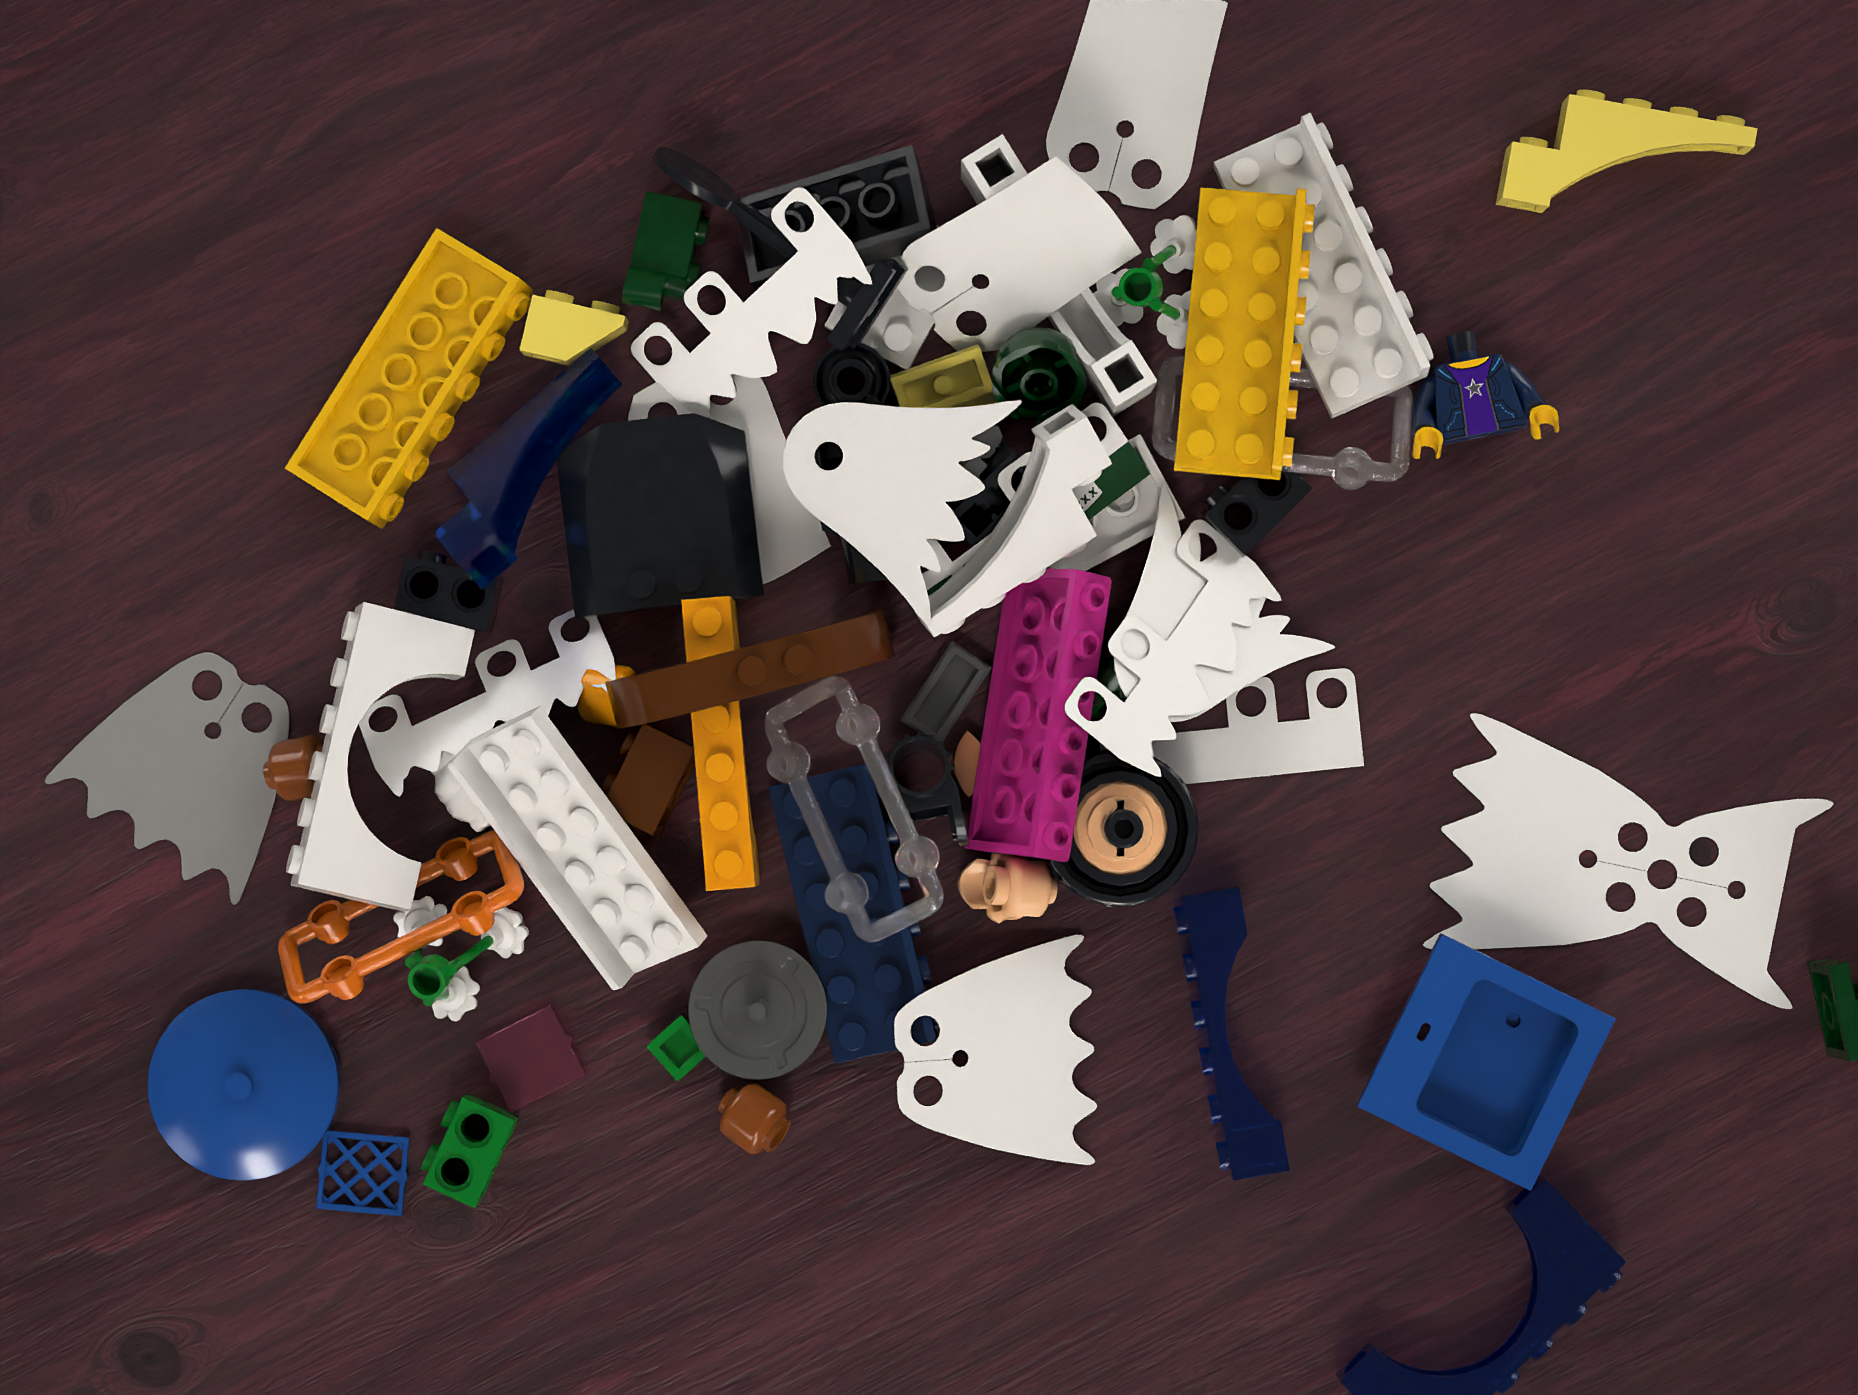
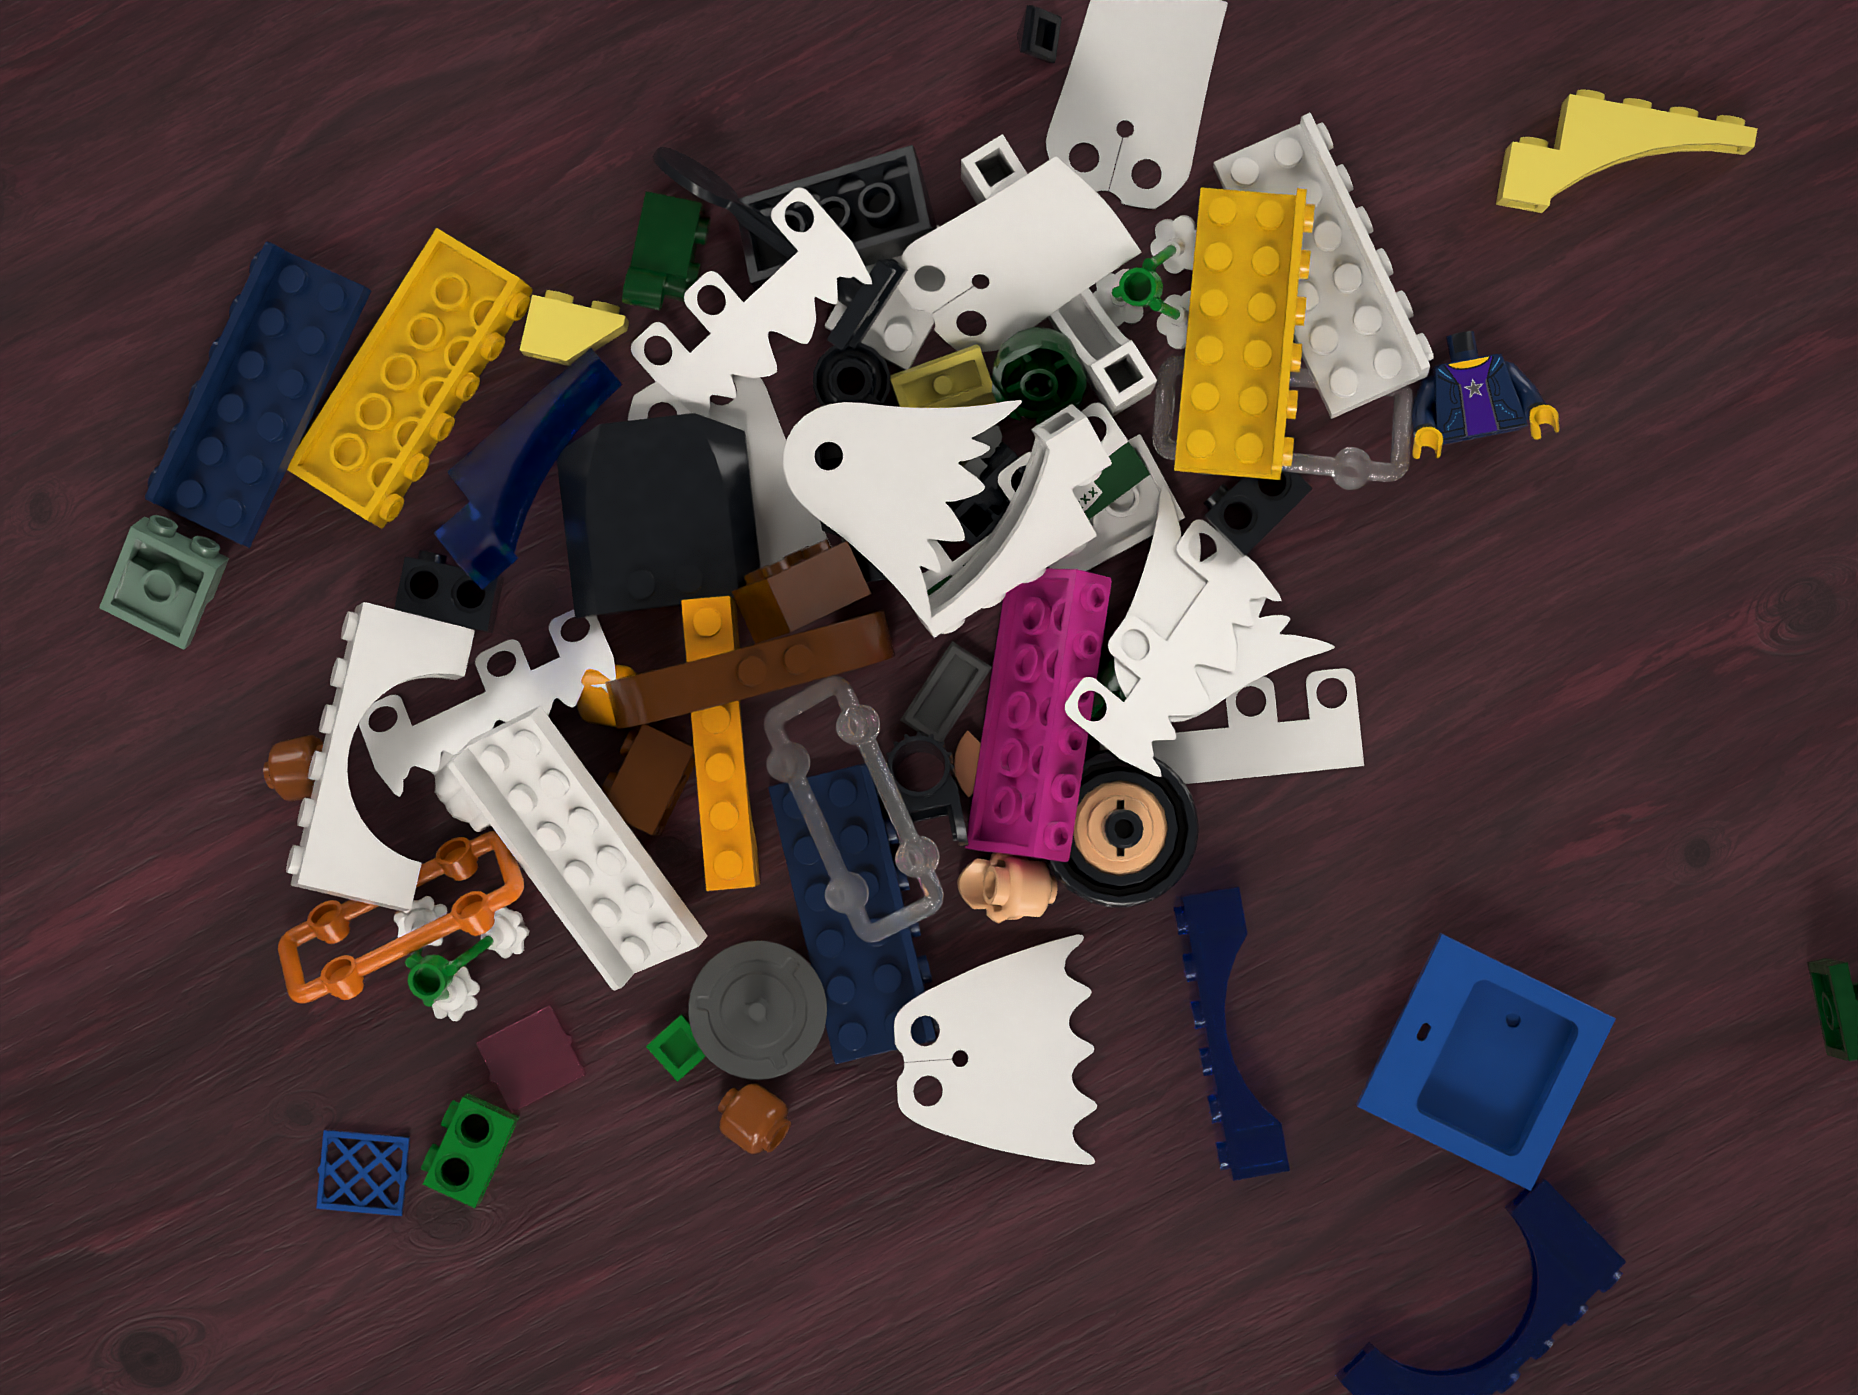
(164, 580): none -> sand green plate
(176, 779): light grey piece -> none
(244, 1084): blue dish -> none
(257, 394): none -> dark blue bracket
(799, 589): none -> reddish brown brick
(1039, 34): none -> black slope
(1553, 807): white piece -> none

